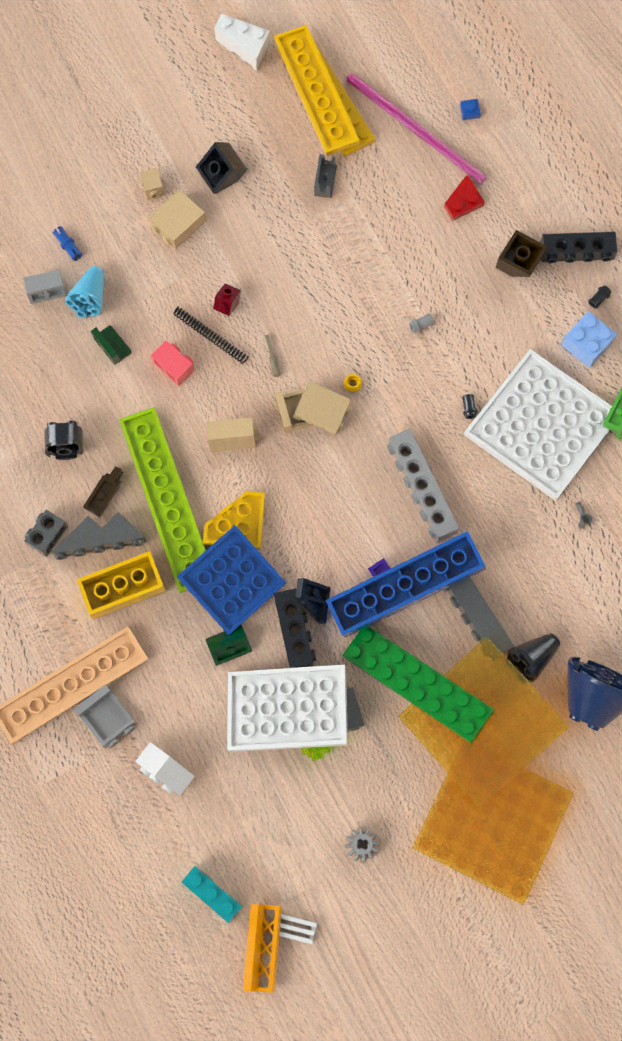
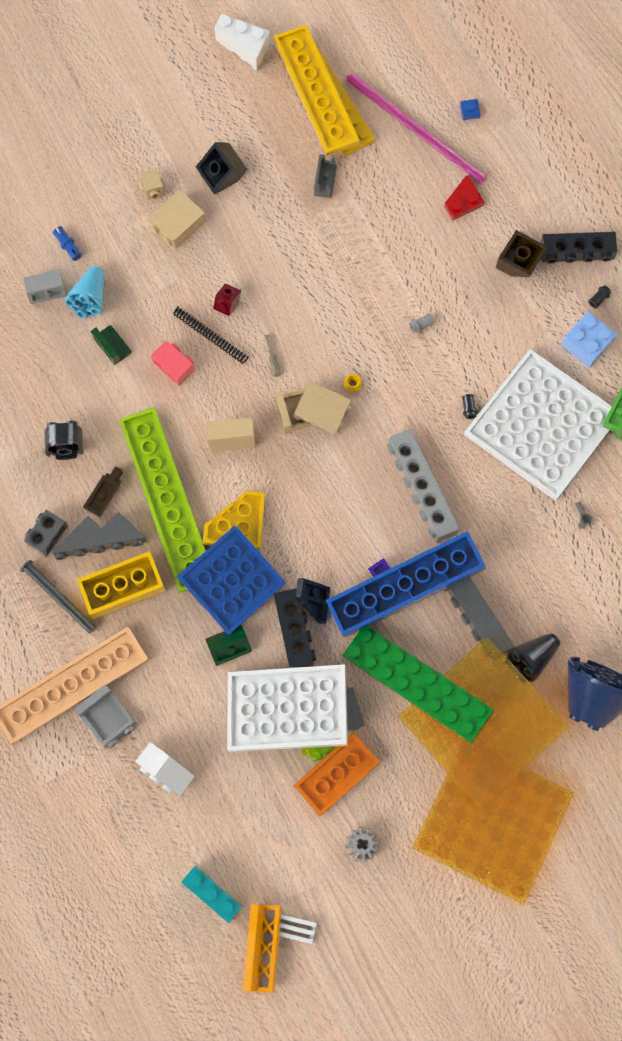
(58, 596): none -> dark grey axle
(336, 774): none -> orange plate

